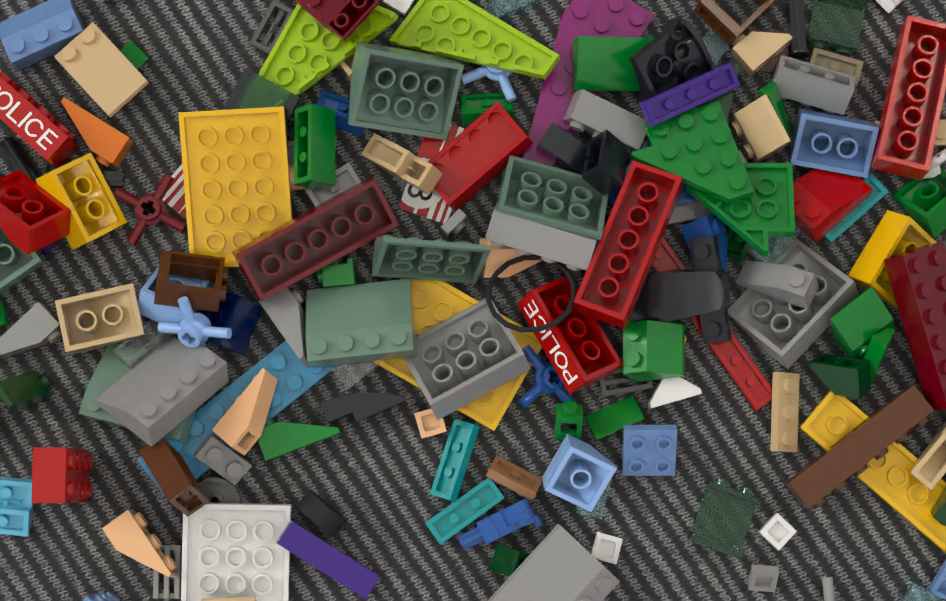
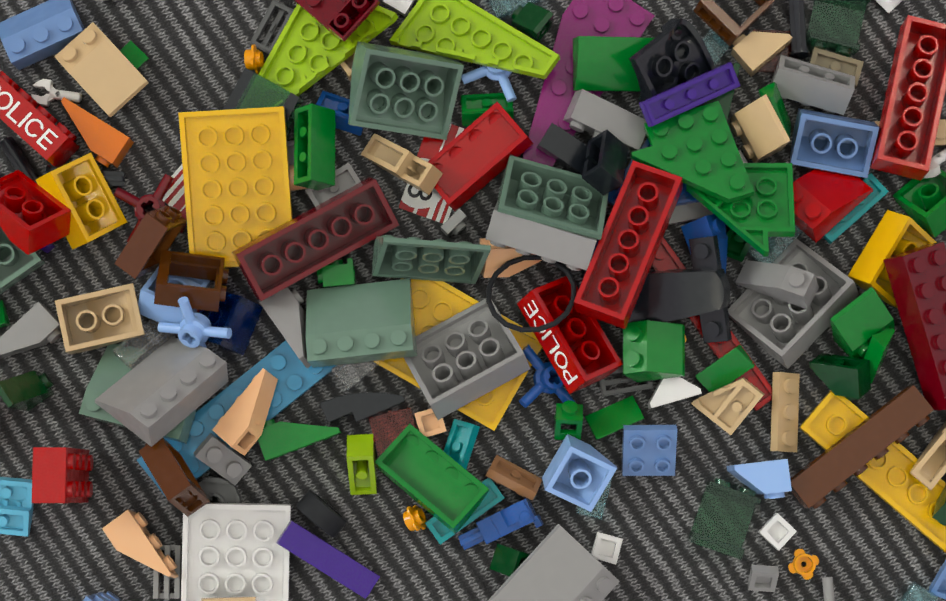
(54, 93): none -> white bar
(153, 234): none -> reddish brown window
(253, 59): none -> light orange plate
(361, 464): none -> lime slope
(389, 427): none -> clear red piece
(414, 518): none -> light orange plate
(432, 478): none -> green slope
(532, 21): none -> dark green slope
(725, 369): none -> green slope
(729, 404): none -> tan wing
(764, 477): none -> light blue slope
(810, 560): none -> light orange plate

